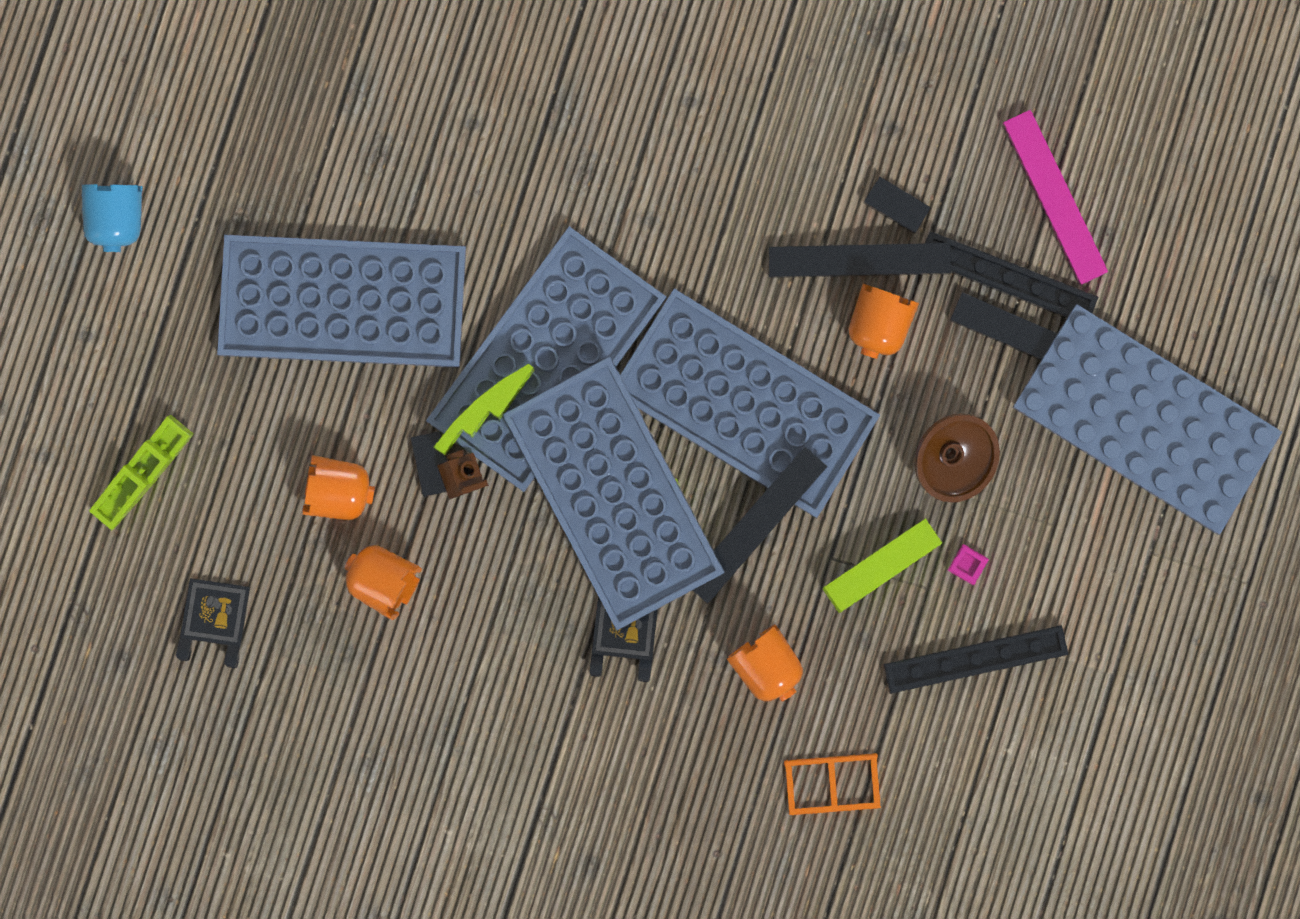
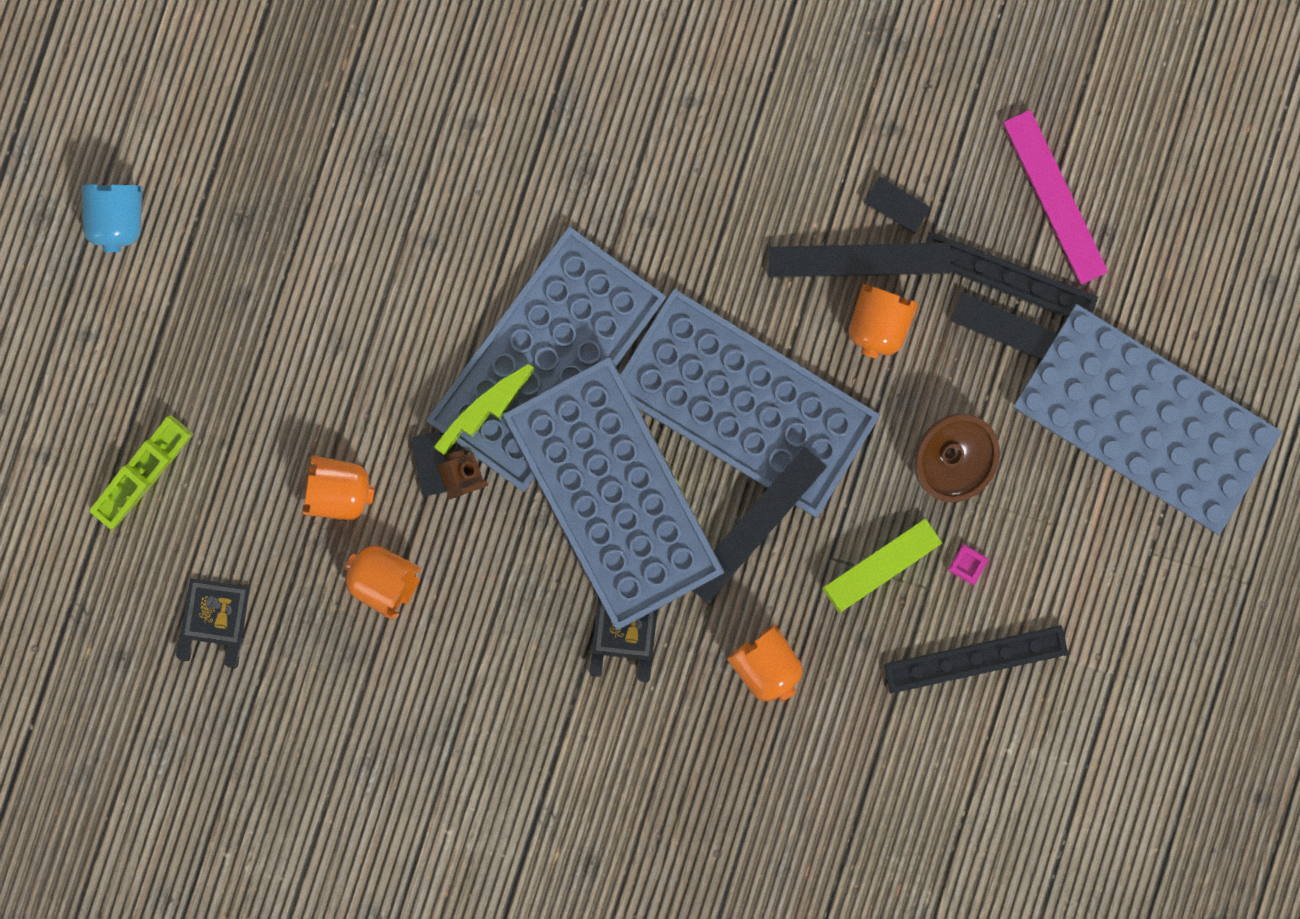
(341, 301): sand blue plate -> none
(832, 782): orange window -> none

